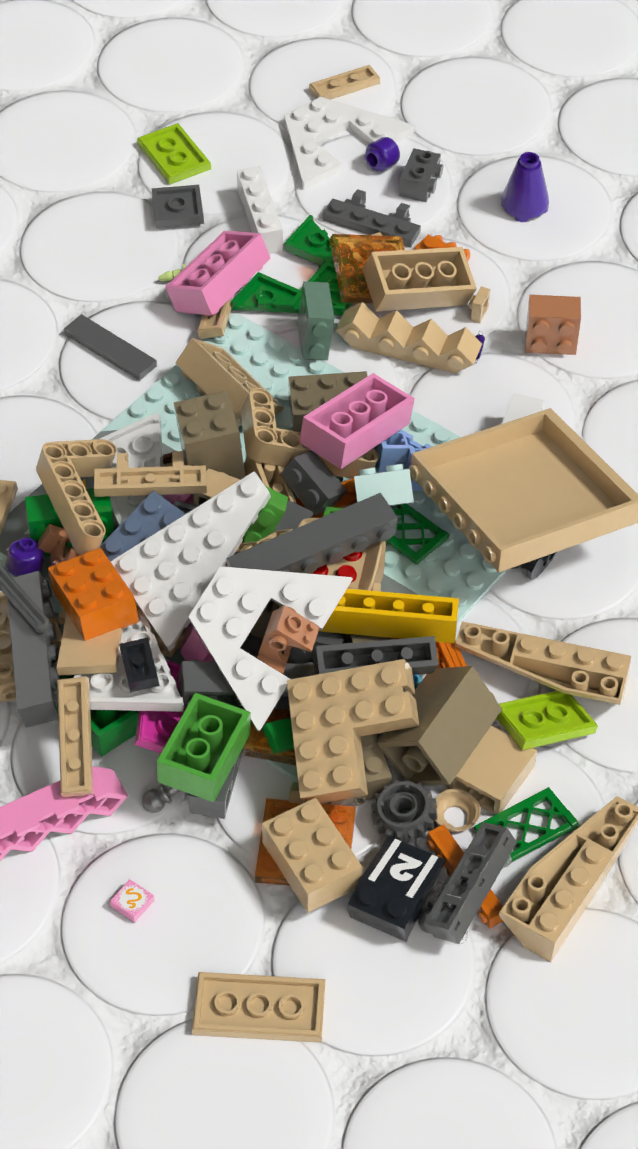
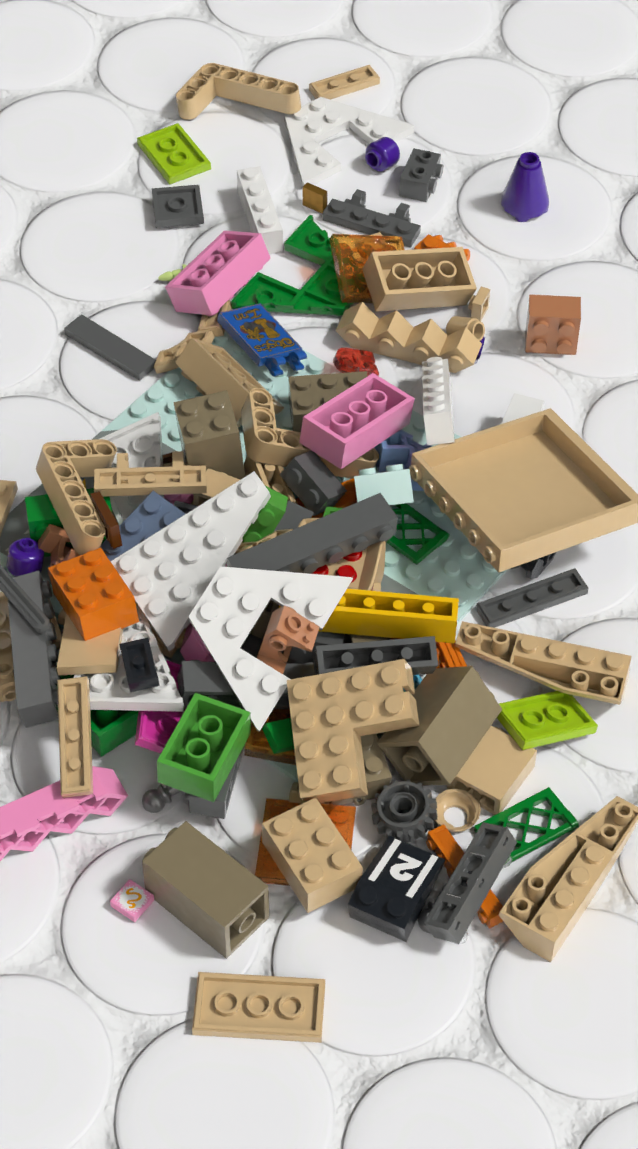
(111, 526): none -> reddish brown tile
(167, 358): none -> tan tile
(206, 889): none -> dark tan brick
(236, 85): none -> tan beam
(262, 338): none -> blue tile
(314, 197): none -> pearl gold tile
(315, 321): sand green brick -> none
(355, 361): none -> clear red plate
(437, 401): none -> white brick
(472, 324): none -> tan brick
(532, 598): none -> dark grey tile

